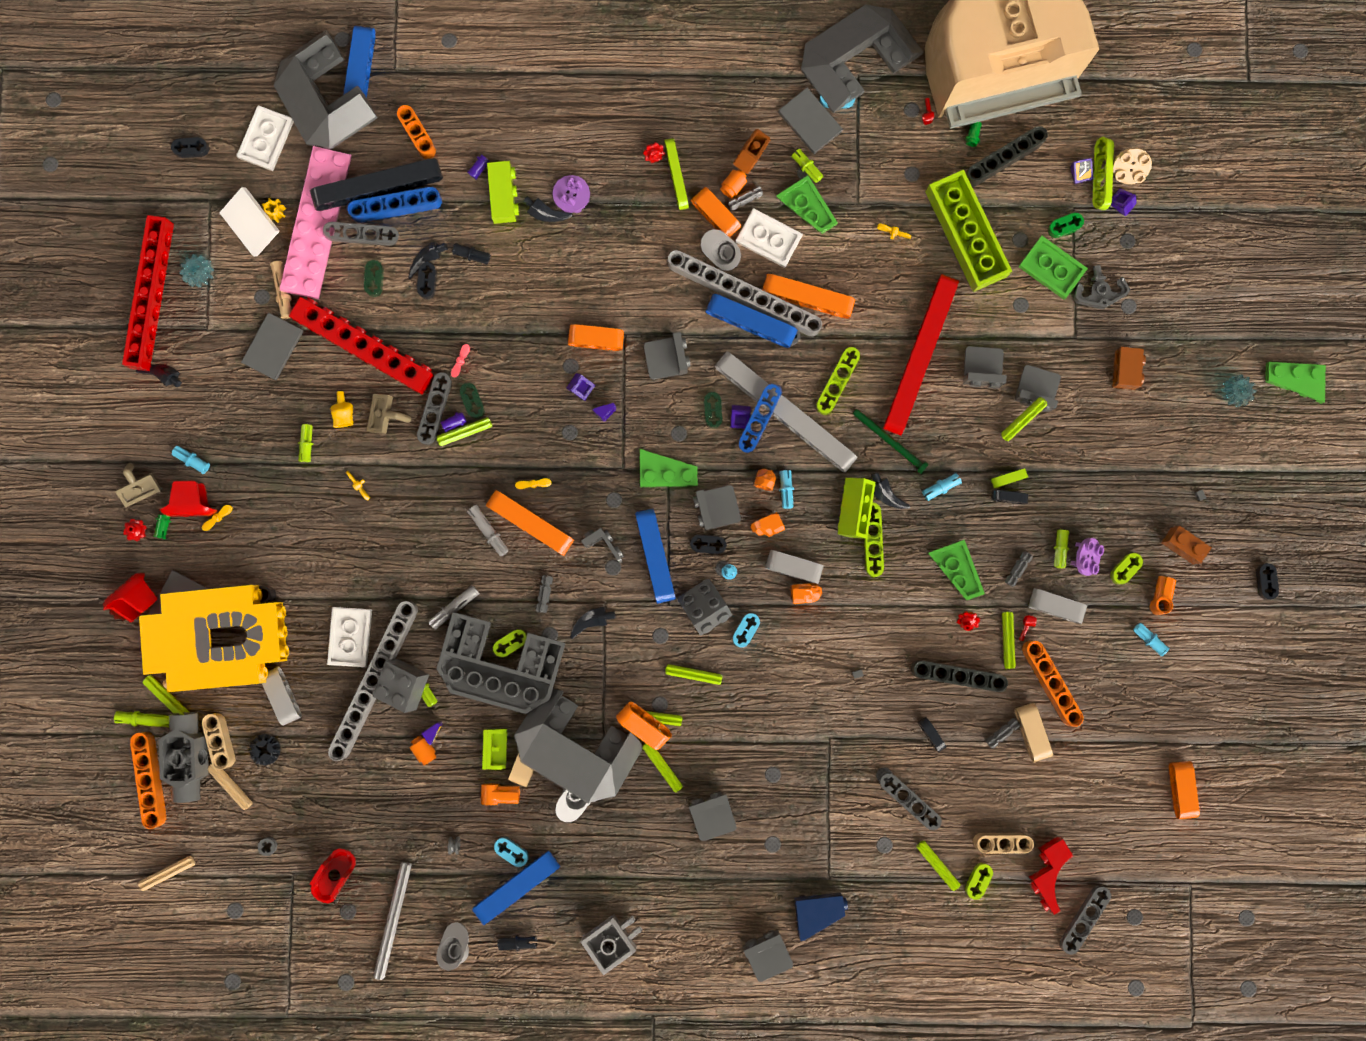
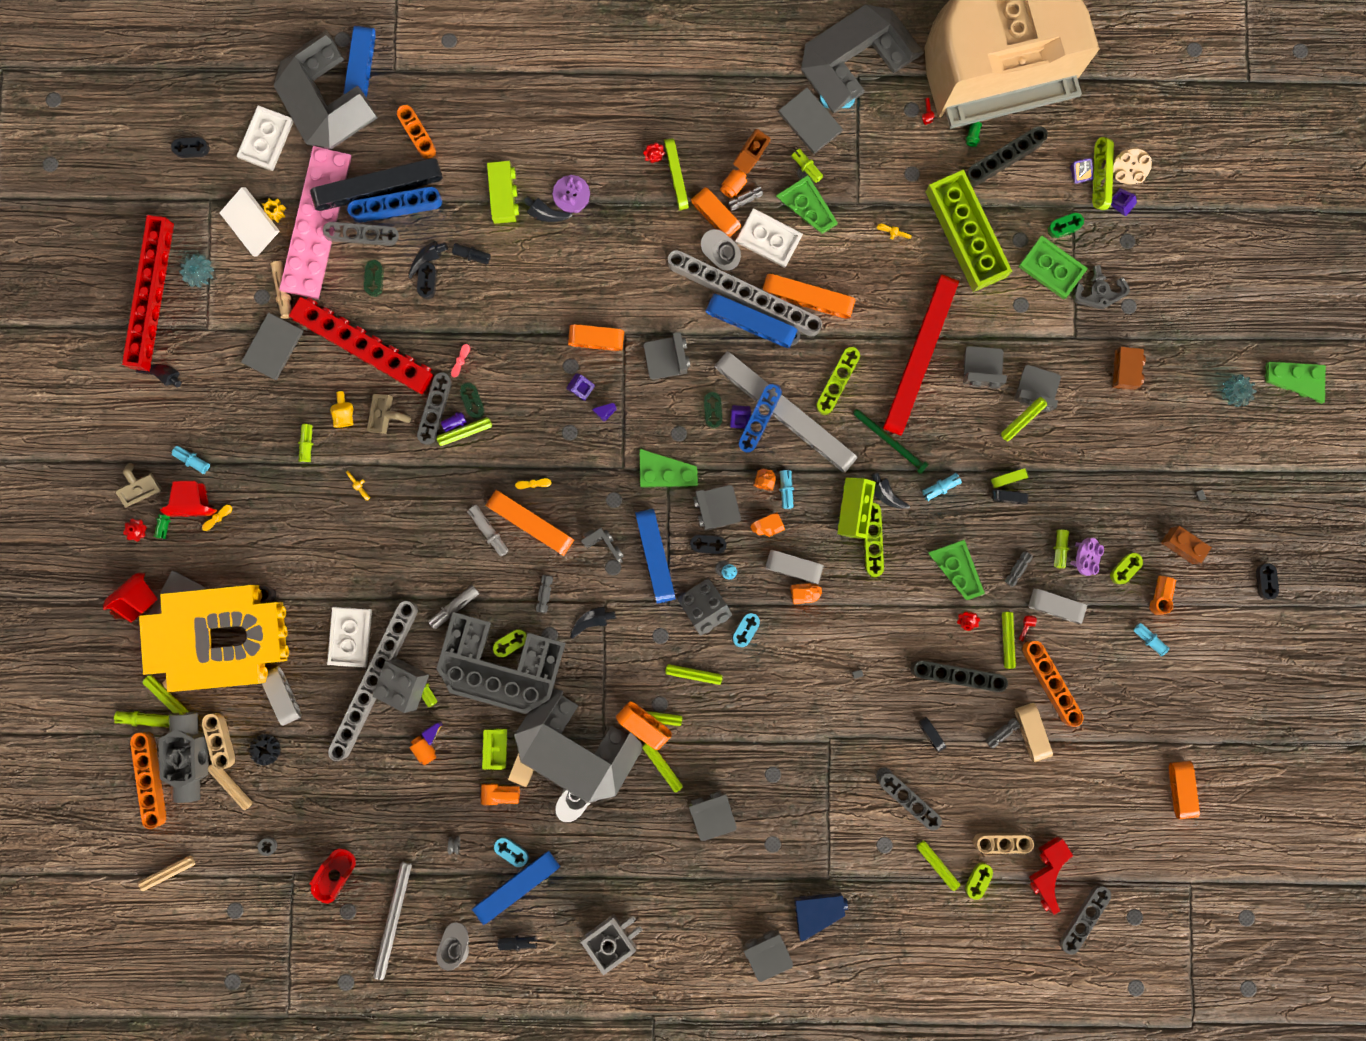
(478, 167): dark purple pin -> none

